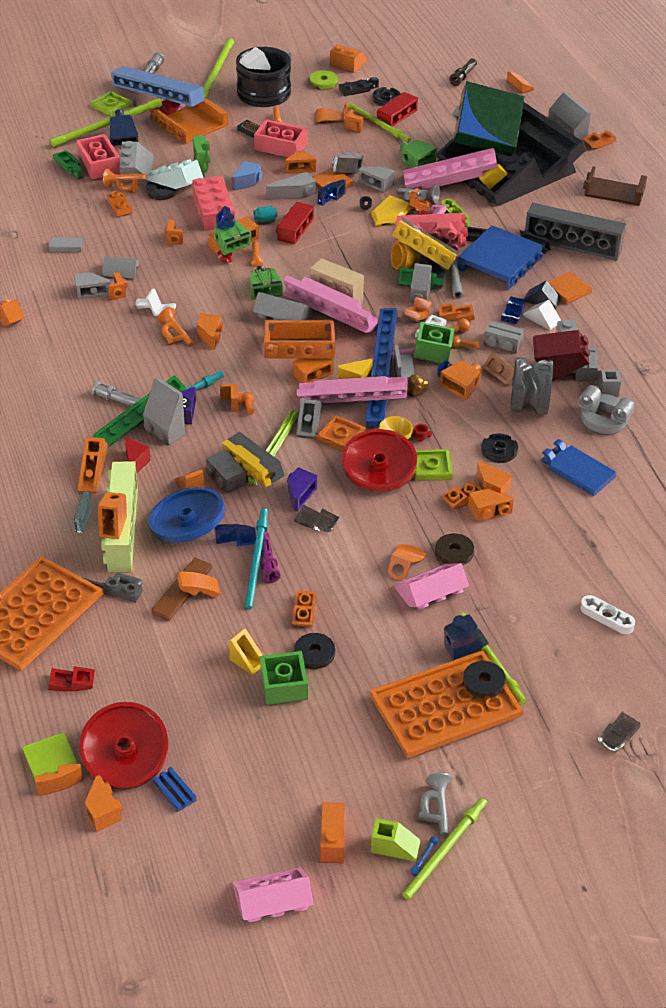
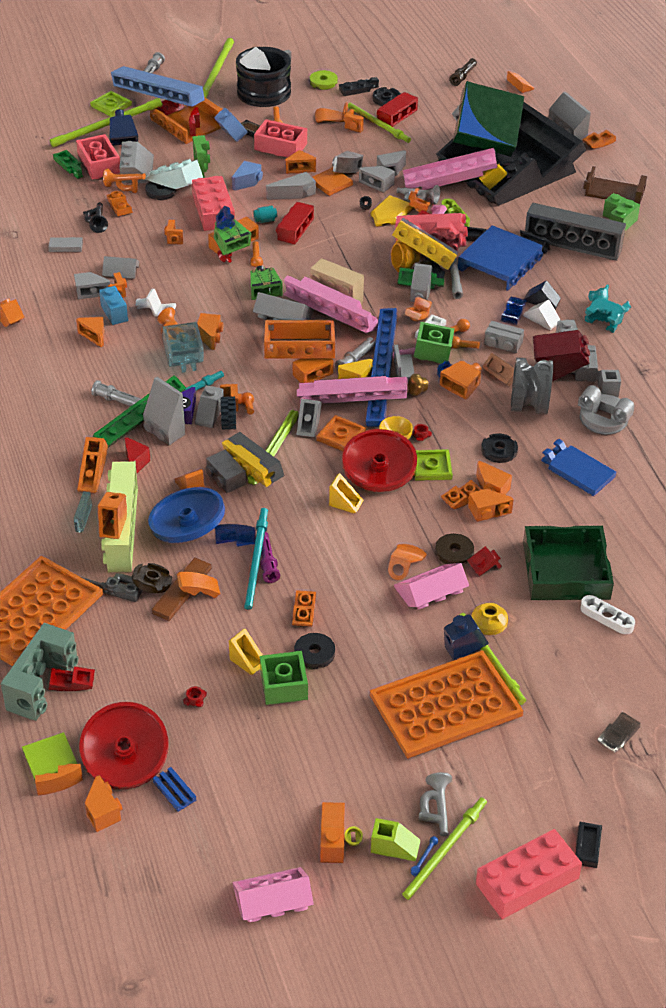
(22, 685): none -> sand green plate
(92, 329): none -> orange slope
(98, 222): none -> black piece
(113, 305): none -> dark azure brick
(159, 583): none -> dark brown tile
(183, 345): none -> clear light blue hinge
(194, 121): none -> red slope
(195, 696): none -> red plate
(209, 406): none -> light grey slope
(228, 413): none -> black bush
(230, 124): none -> medium blue slope
(301, 487): dark purple slope -> none
(316, 520): clear smoke slope -> none
(331, 191): clear blue slope -> none
(343, 495): none -> yellow slope
(346, 58): orange slope -> none
(356, 354): none -> light grey pin
(358, 836): none -> neon yellow hinge
(393, 161): none -> light grey slope
(418, 153): bright green torso -> none
(452, 313): orange slope -> none
(484, 560): none -> red bracket
(487, 623): none -> yellow piece
(488, 670): black tile -> none
(528, 873): none -> coral brick
(567, 562): none -> dark green tile
(570, 287): orange tile -> none
(588, 844): none -> black tile
(605, 310): none -> teal animal
(621, 210): none -> bright green brick

